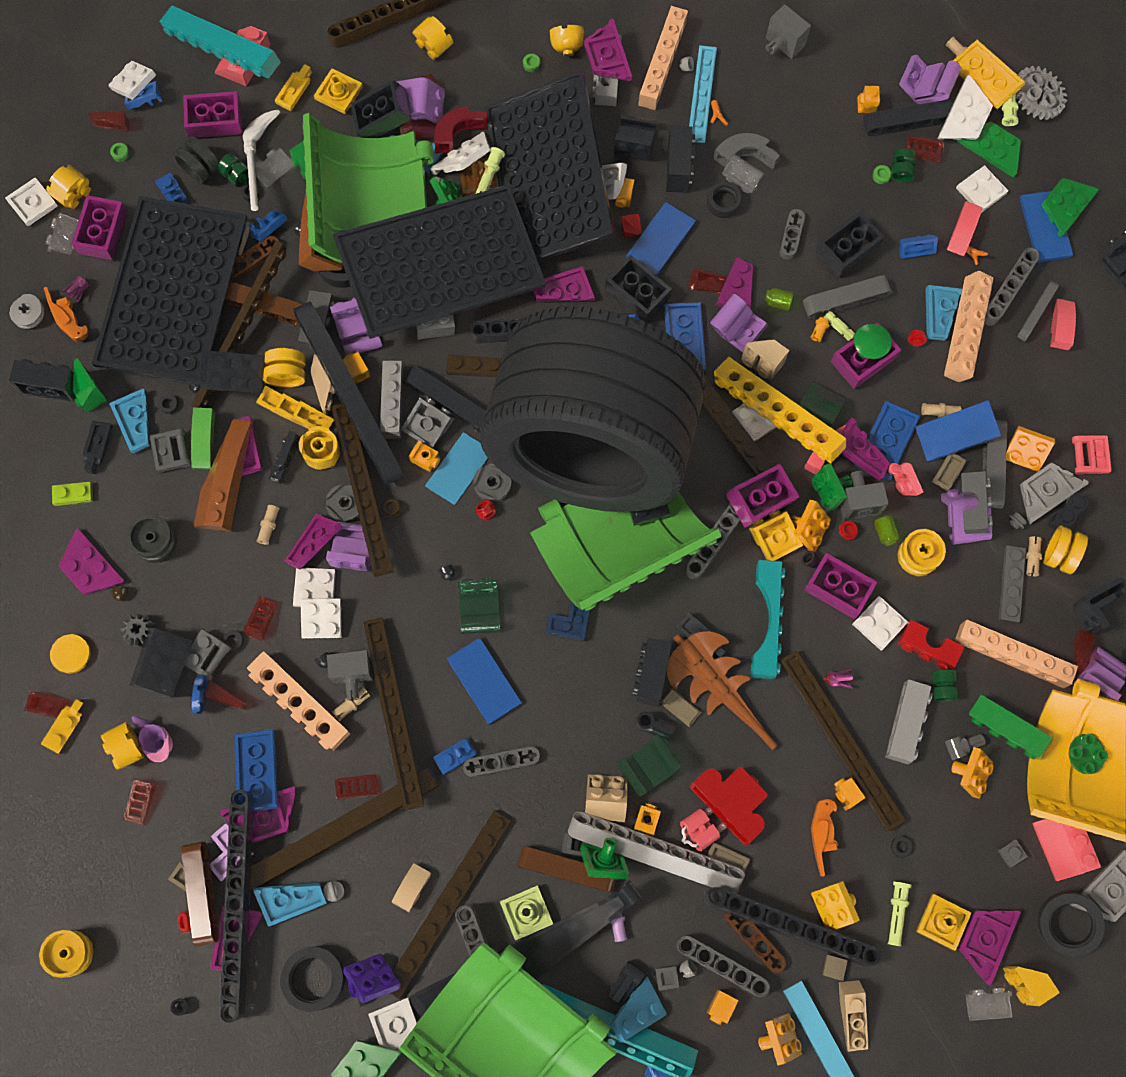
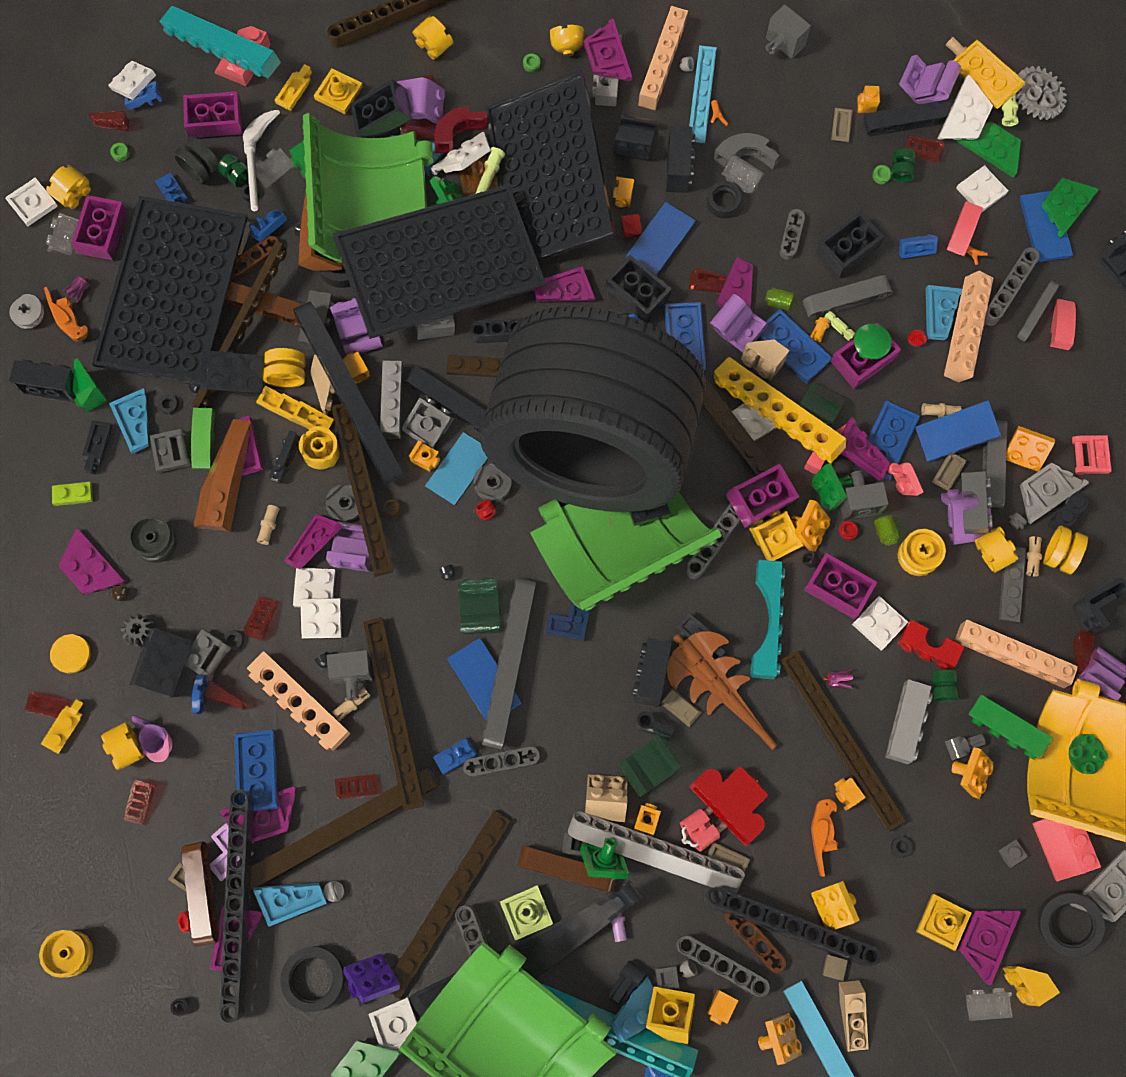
(411, 887): tan slope -> none
(508, 663): none -> dark grey beam
(614, 177): white slope -> none
(671, 1014): none -> yellow slope
(804, 354): none -> blue tile
(841, 125): none -> dark tan tile
(899, 904): yellowish green pin -> none
(996, 550): none -> yellow brick

